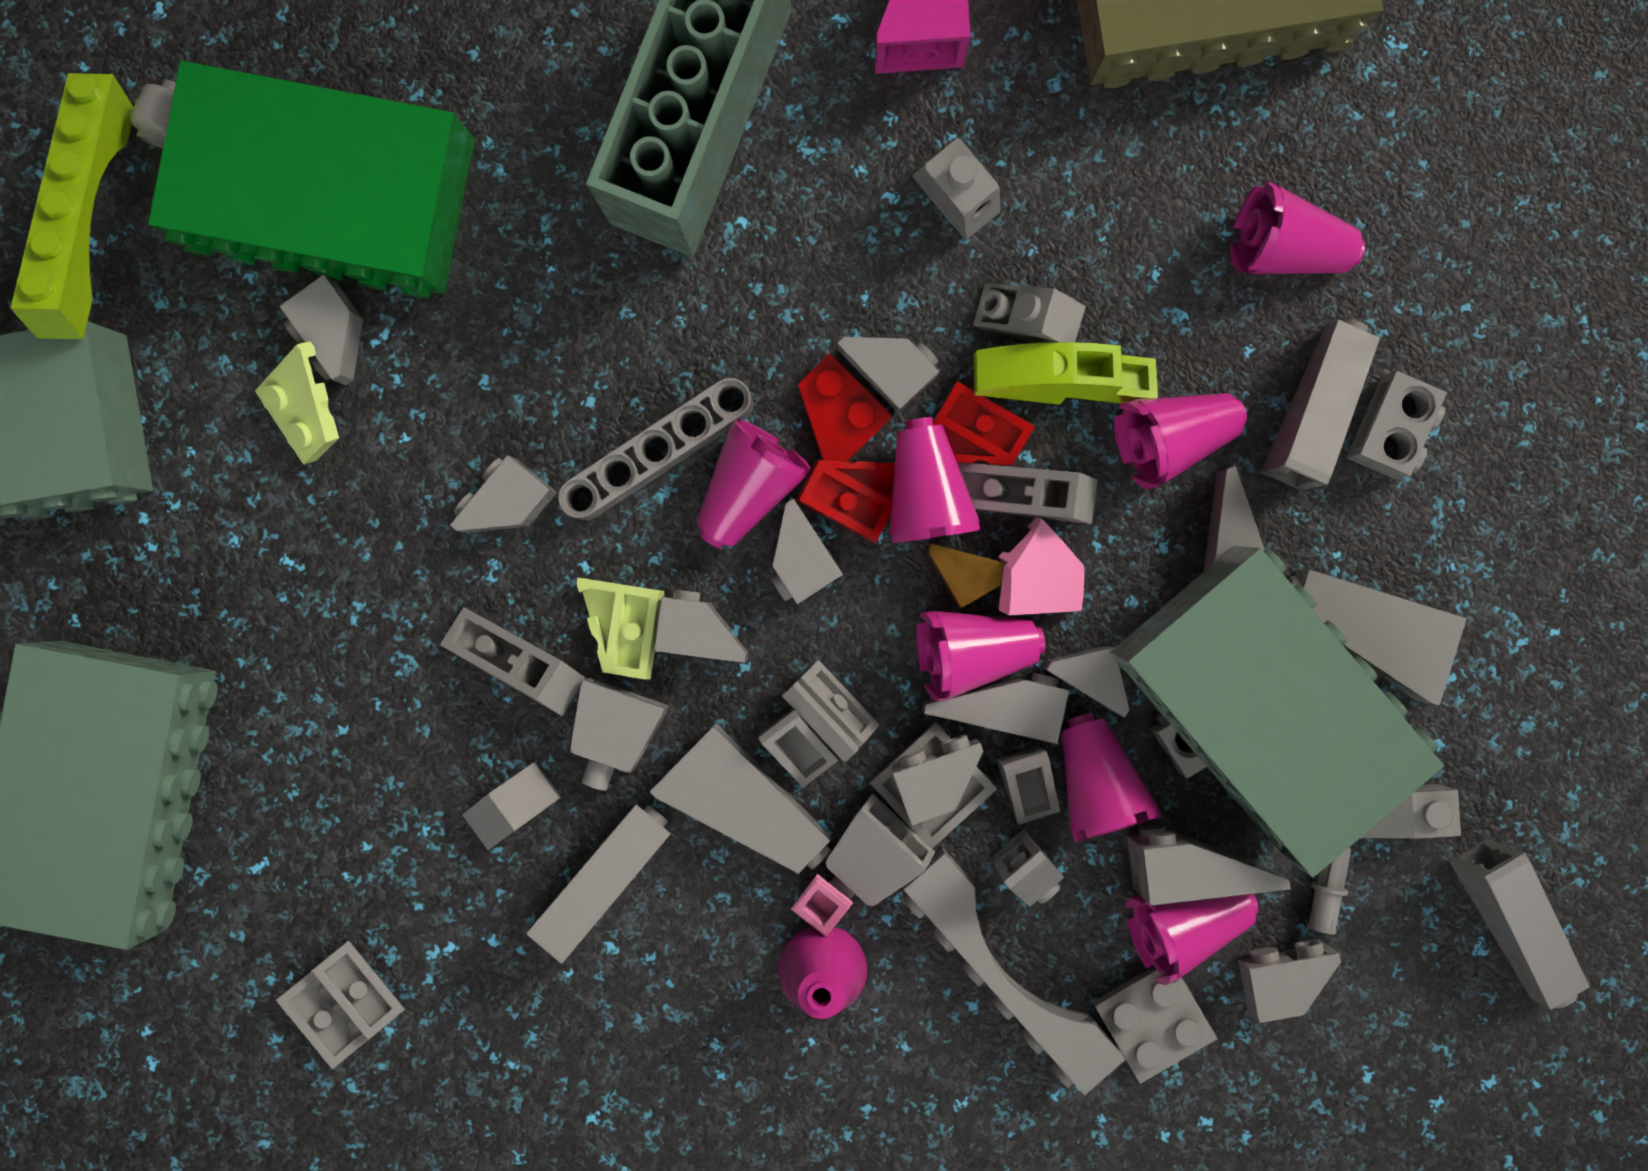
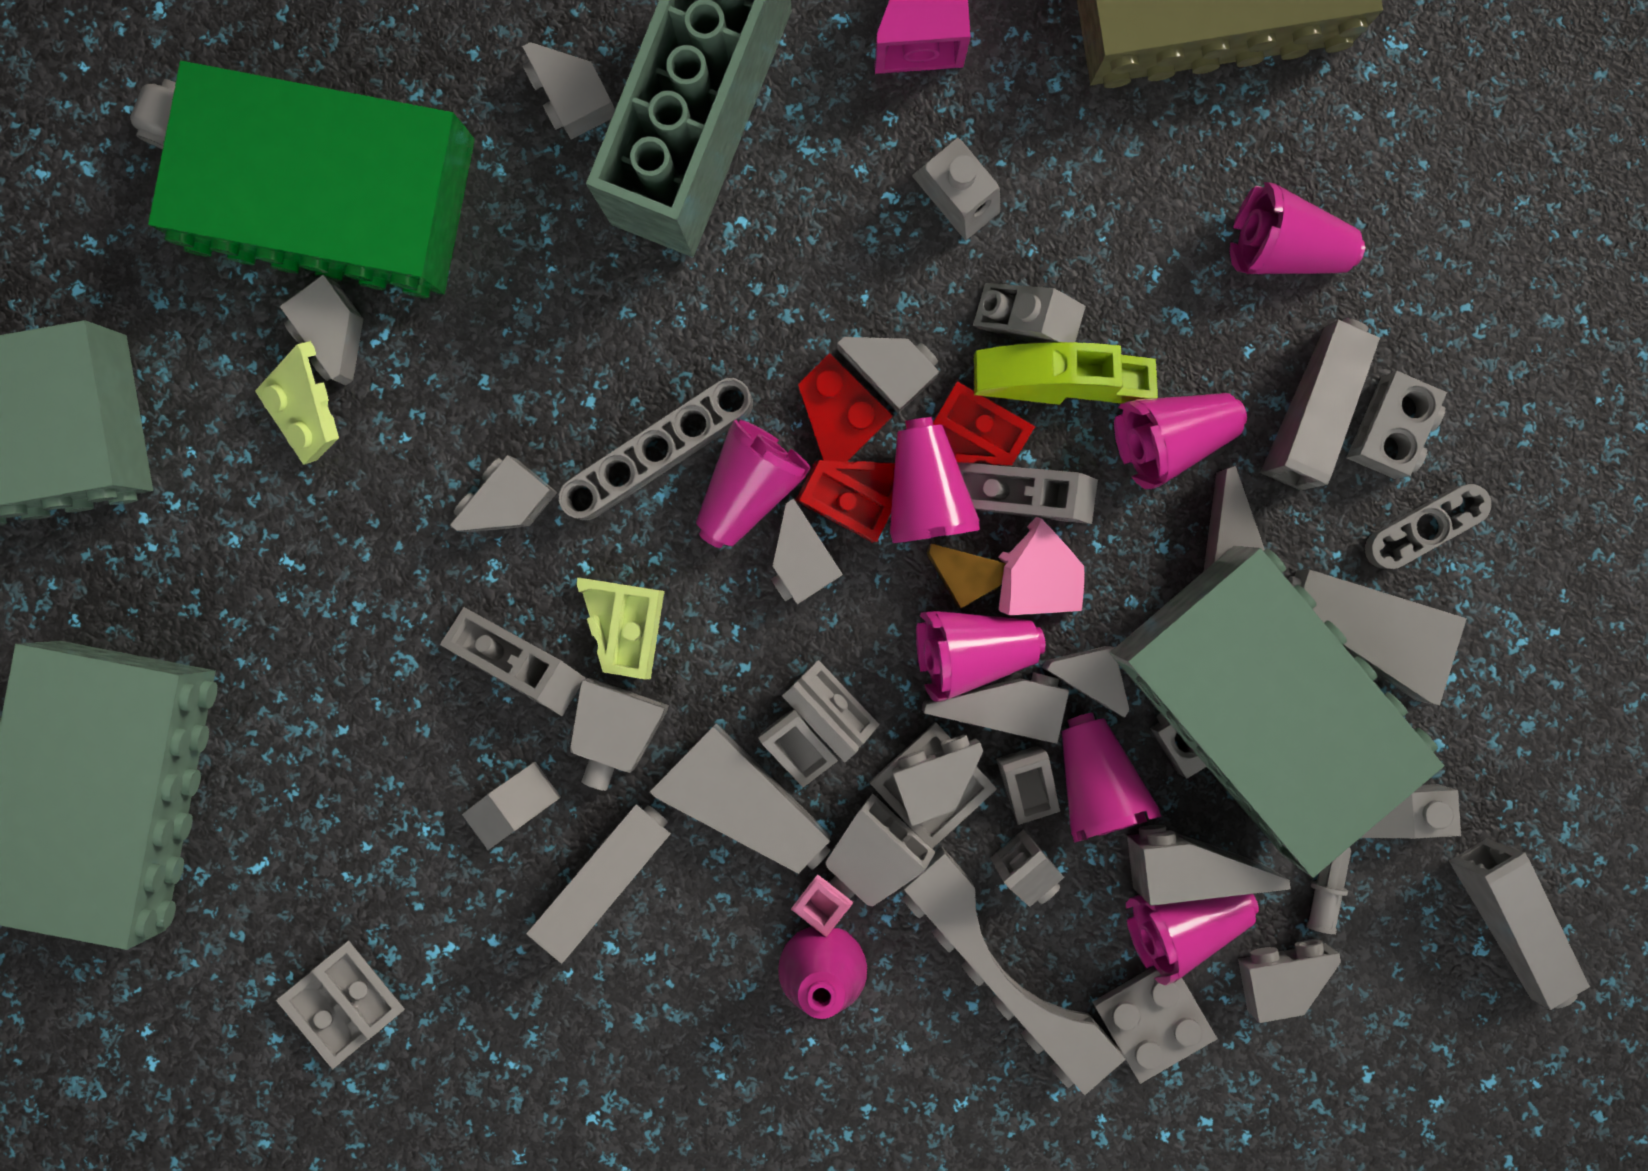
(54, 274): lime arch -> none
(573, 88): none -> light grey slope
(695, 629): light grey slope -> none
(1449, 501): none -> light grey beam

